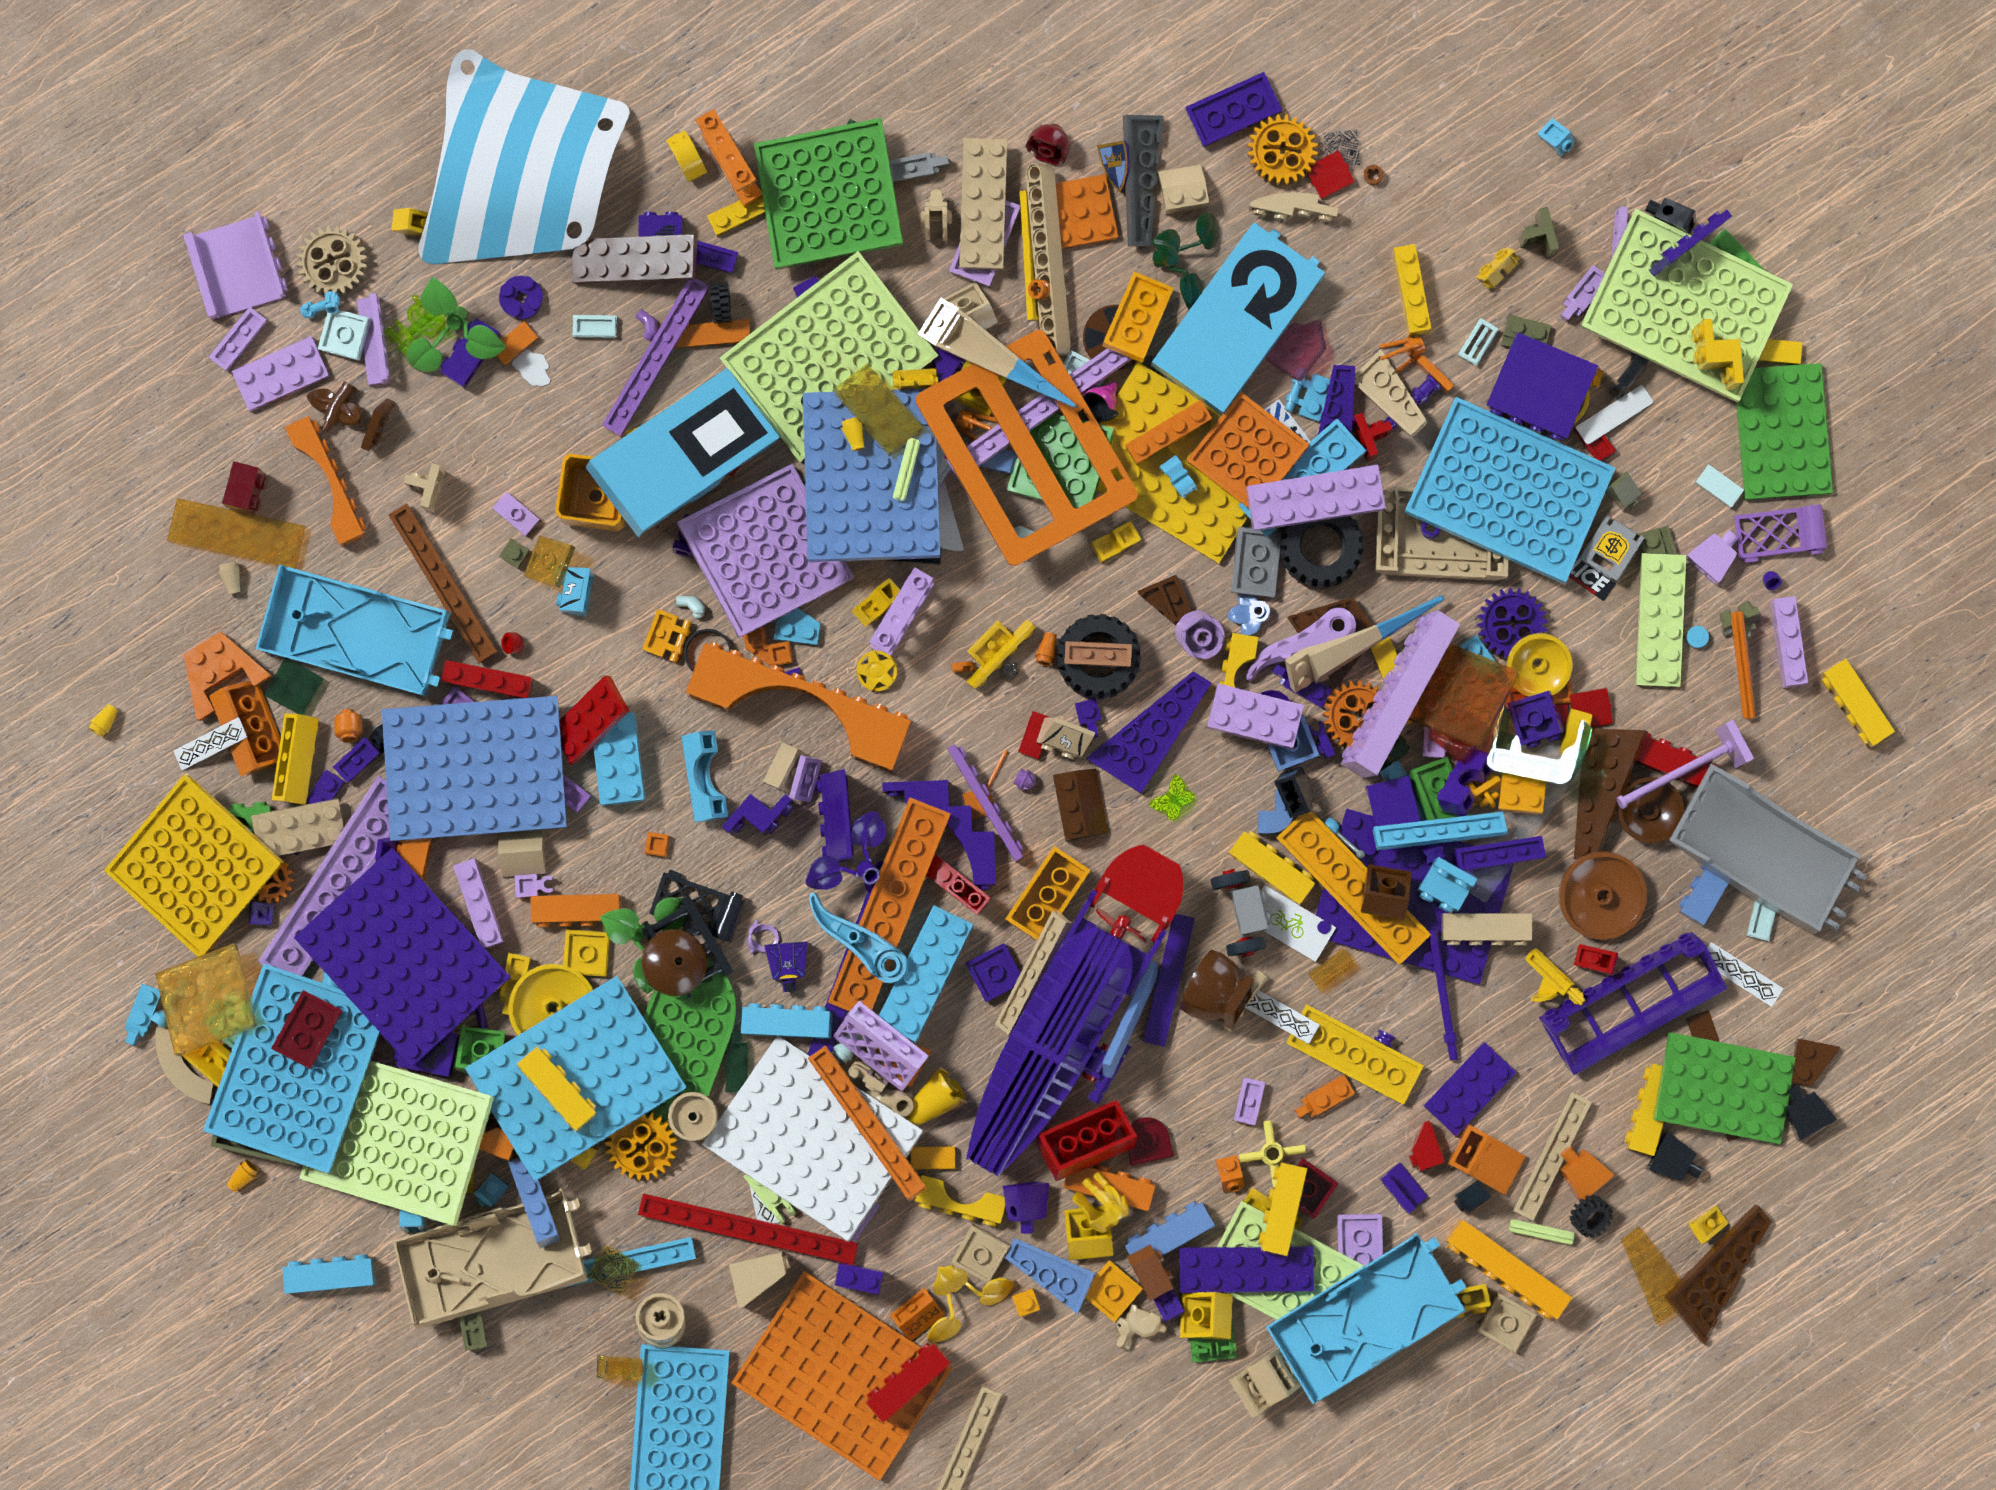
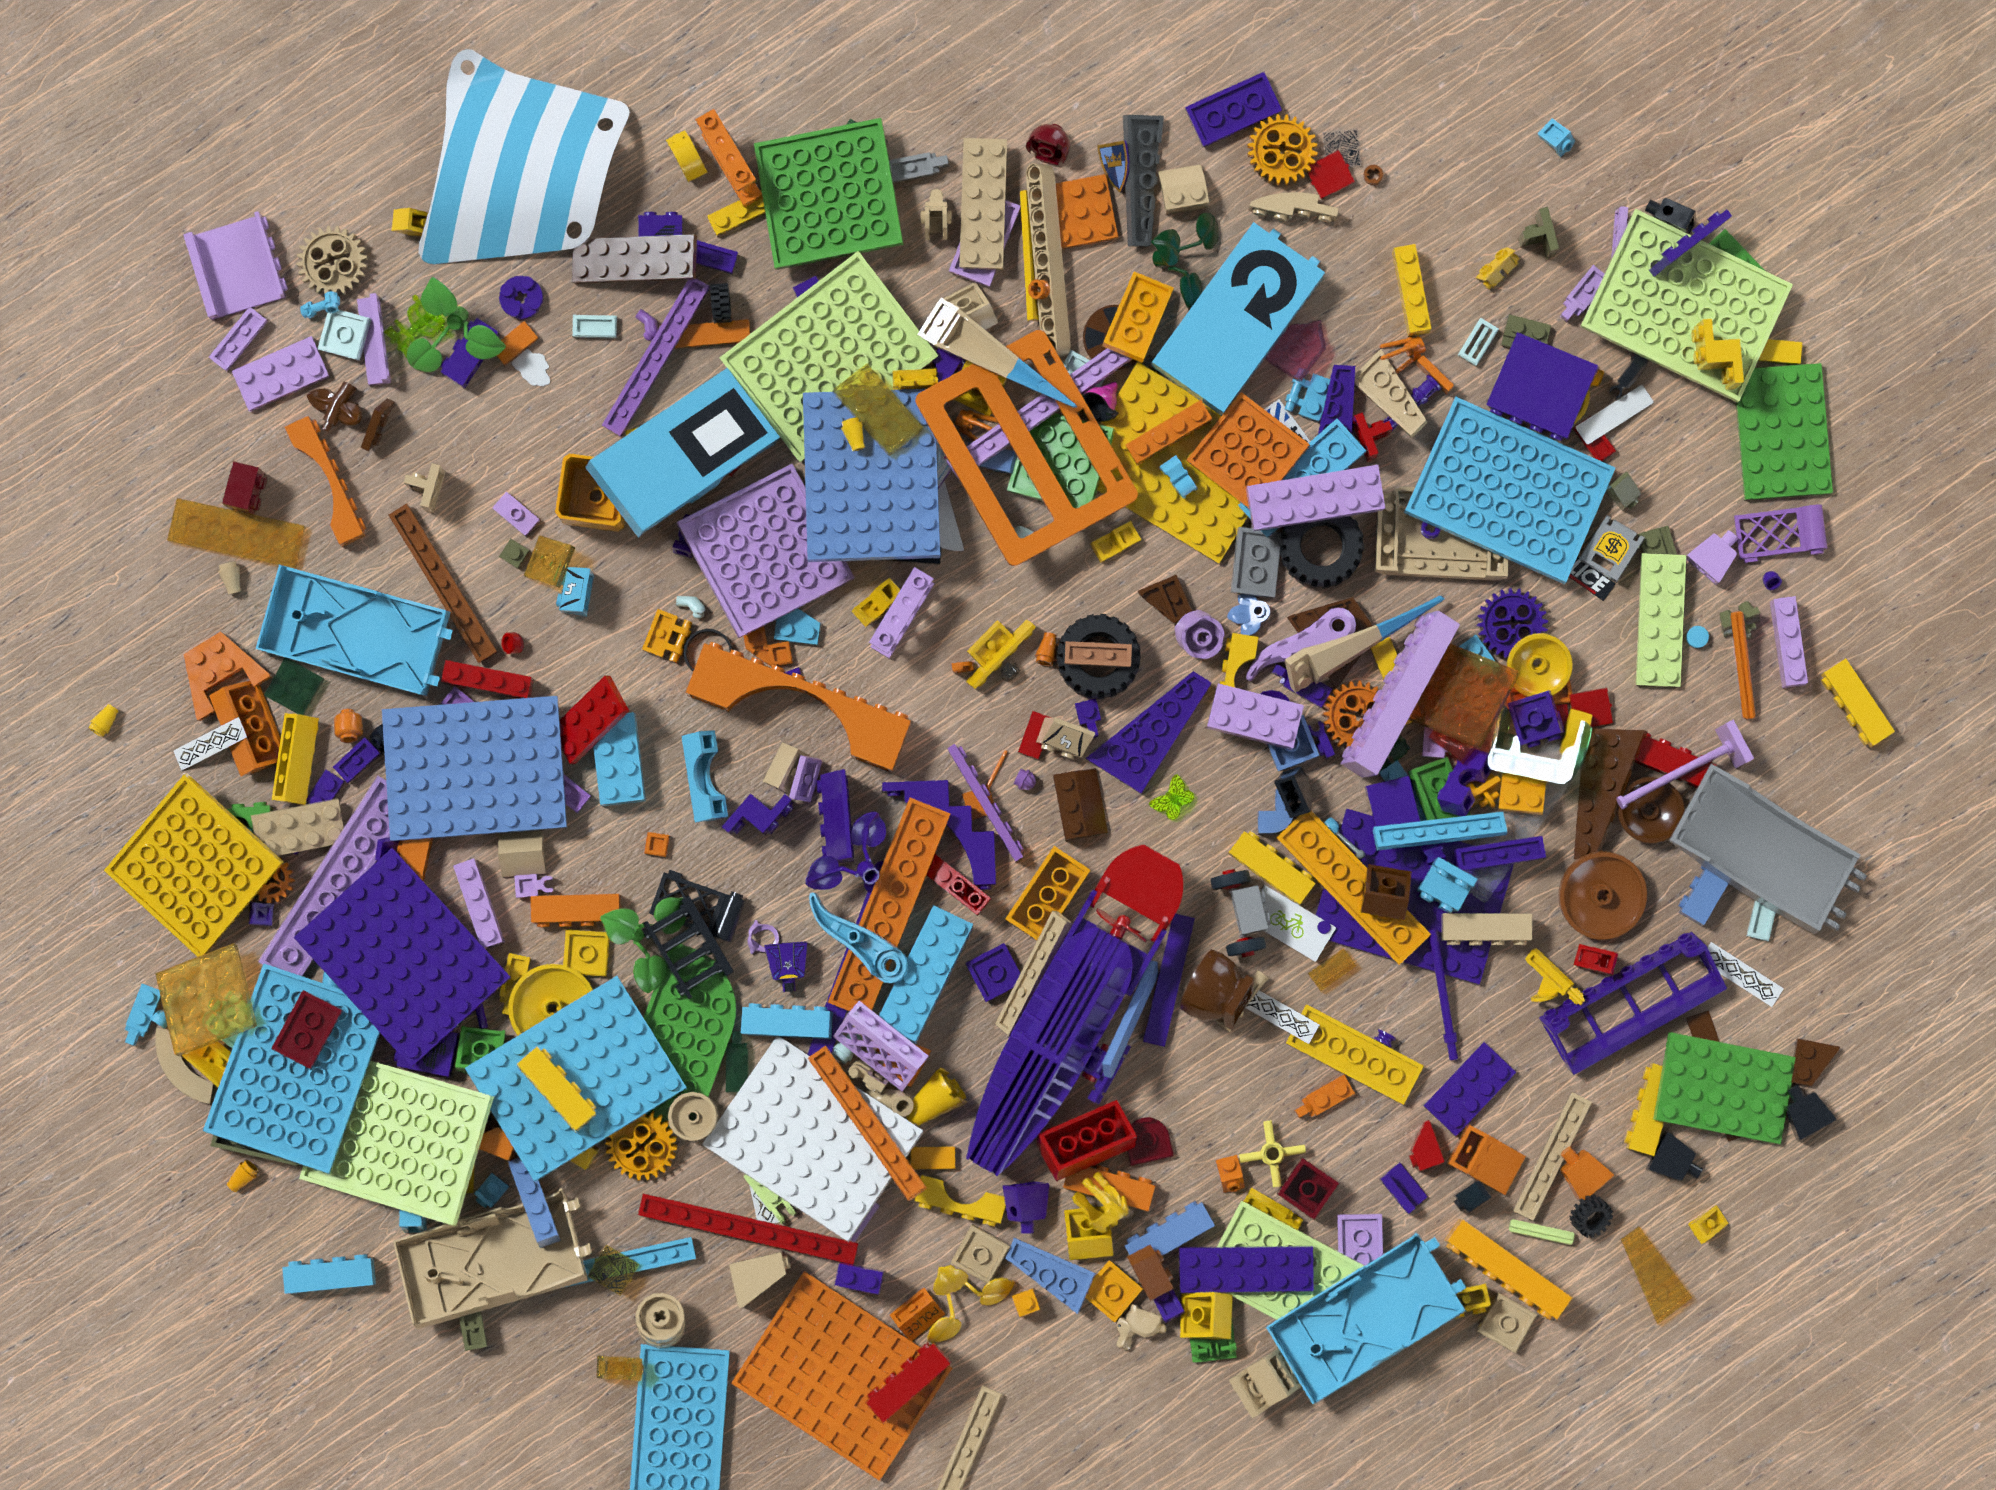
(660, 966): reddish brown dish -> none
(876, 670): yellow wheel -> none
(906, 469): yellowish green axle -> none
(1249, 1101): lavender plate -> none
(1283, 1210): yellow brick -> none
(1714, 1278): reddish brown wing -> none
(1719, 486): light aqua tile -> none

